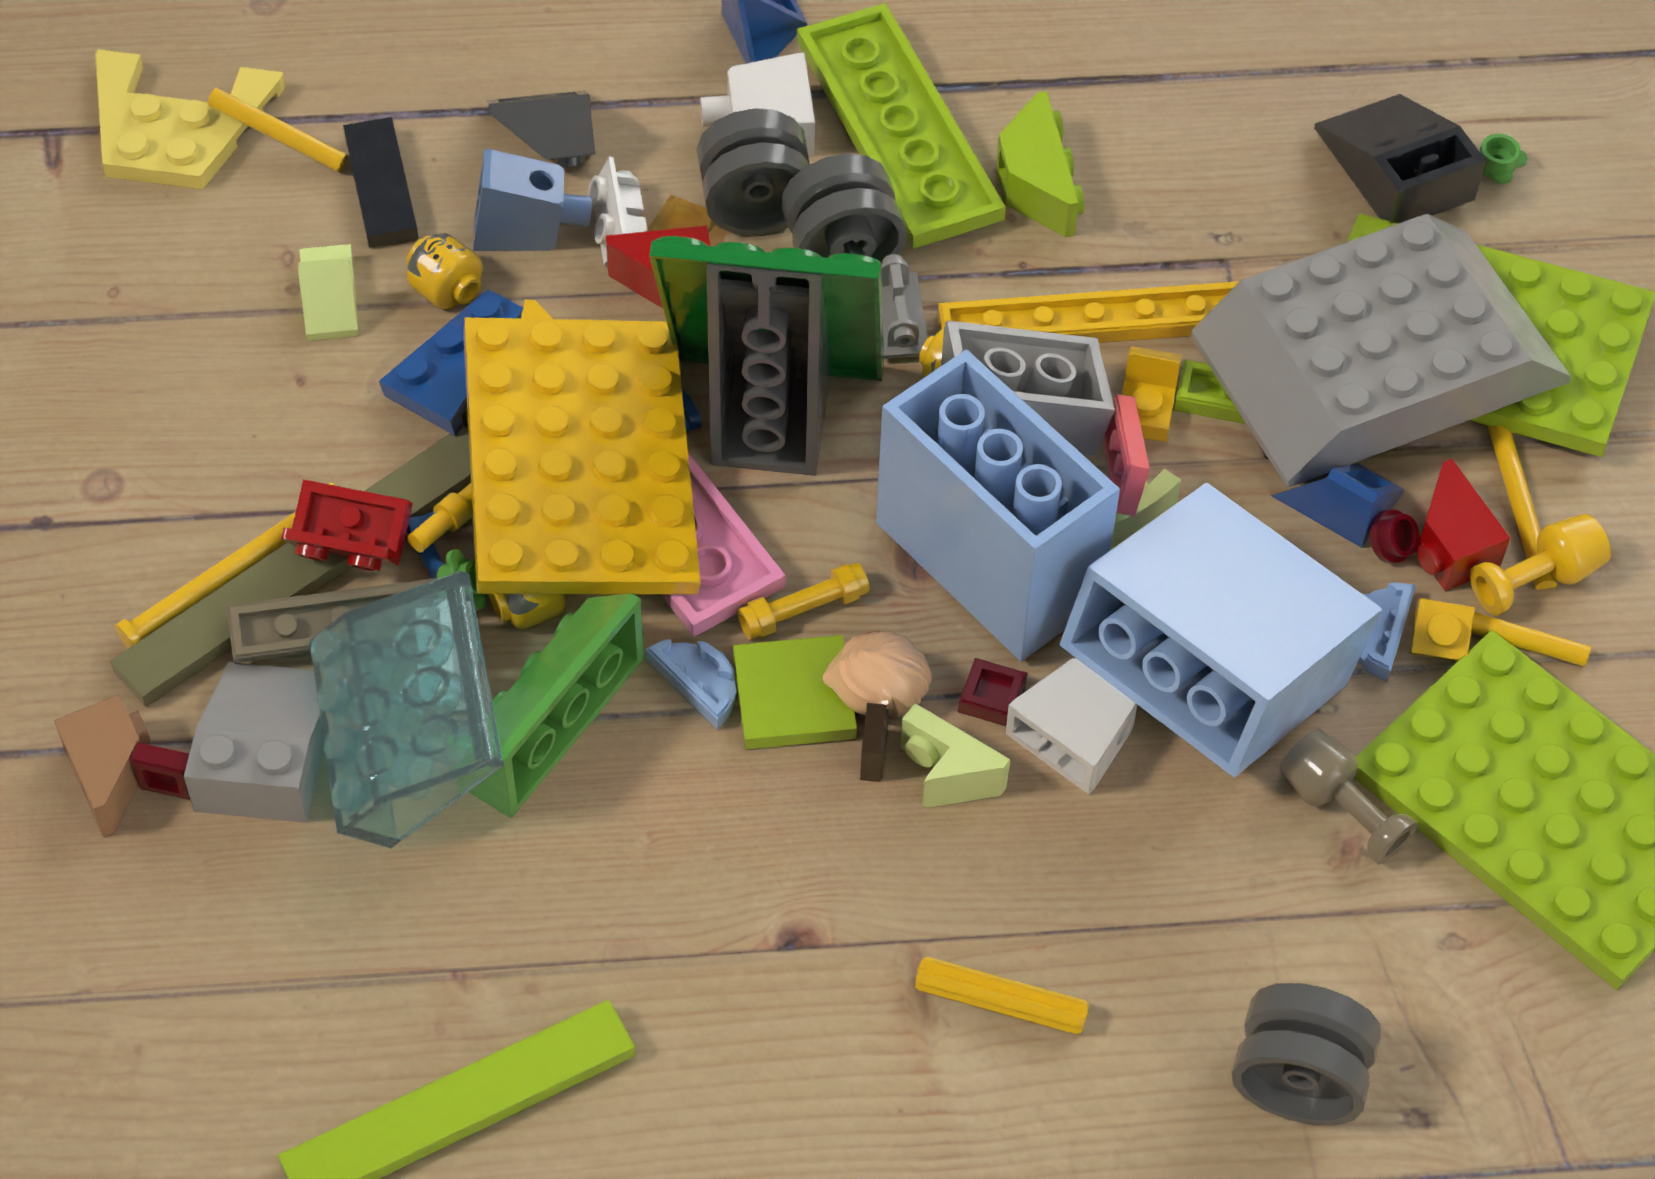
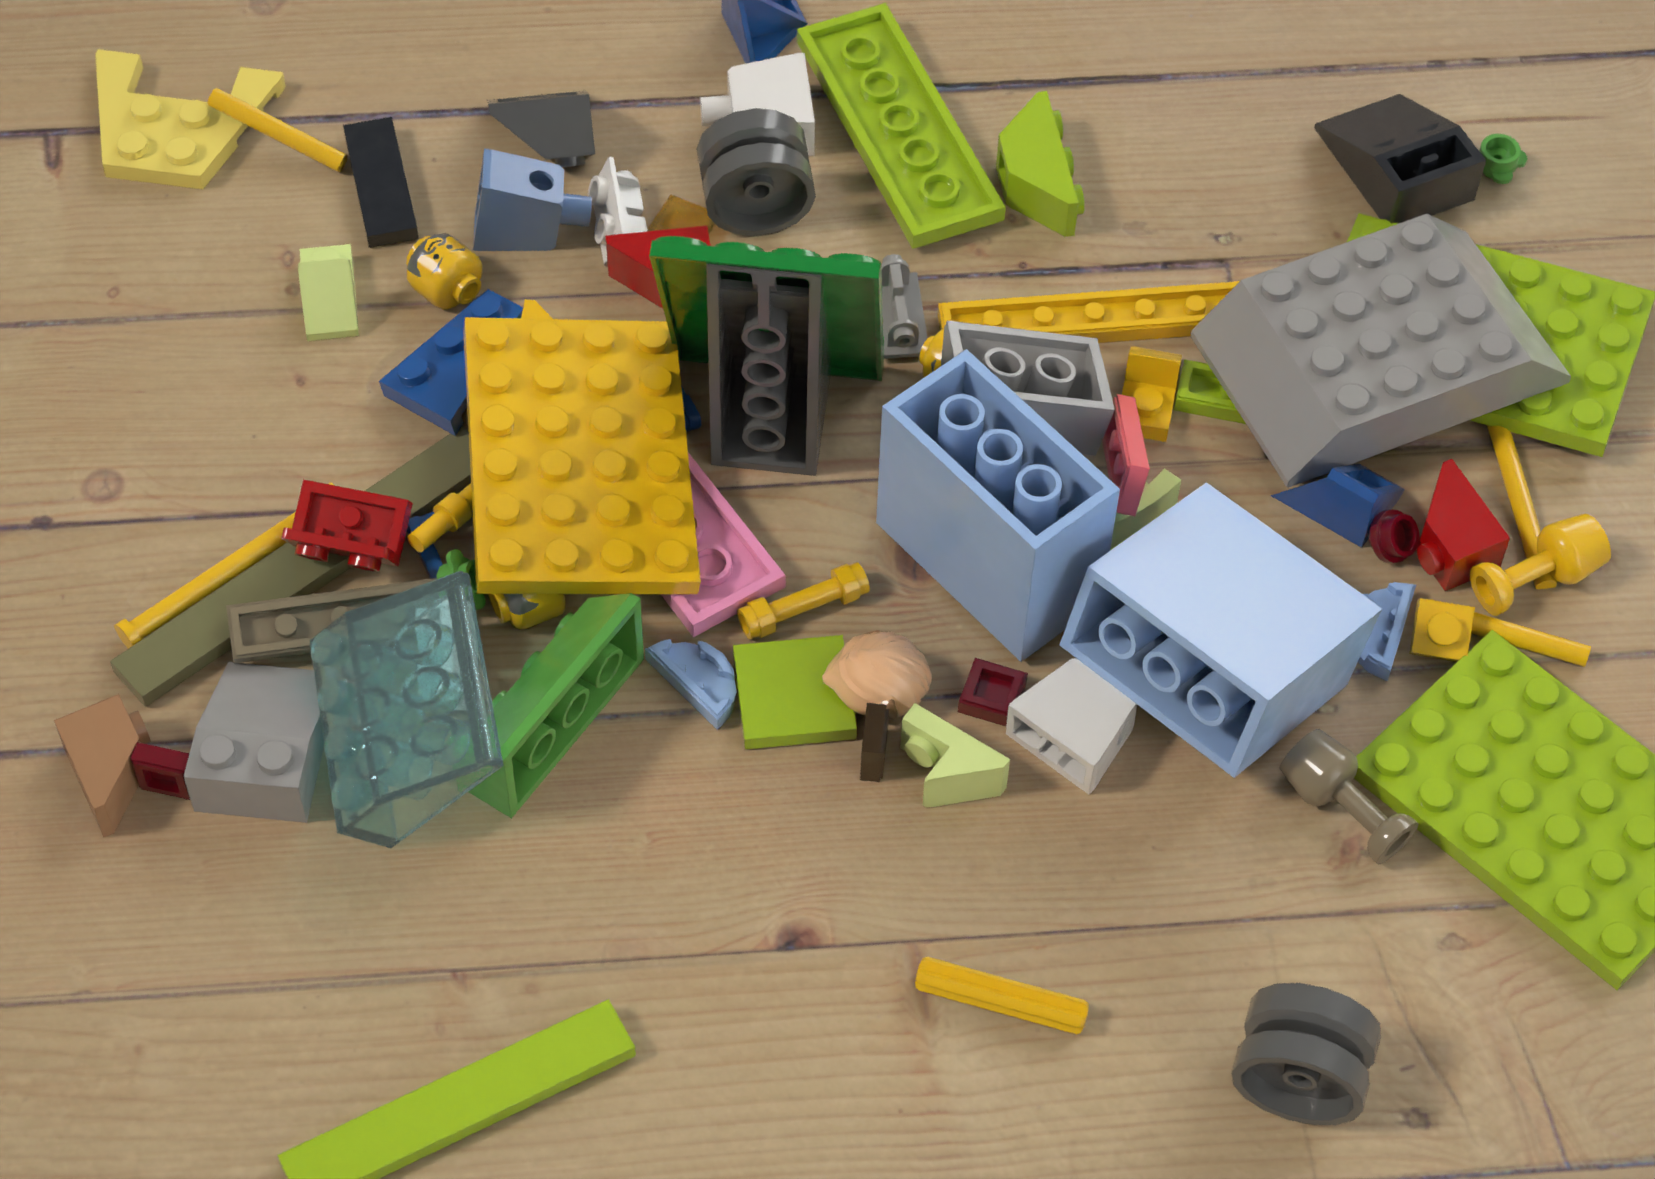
(844, 208): dark grey wheel -> none

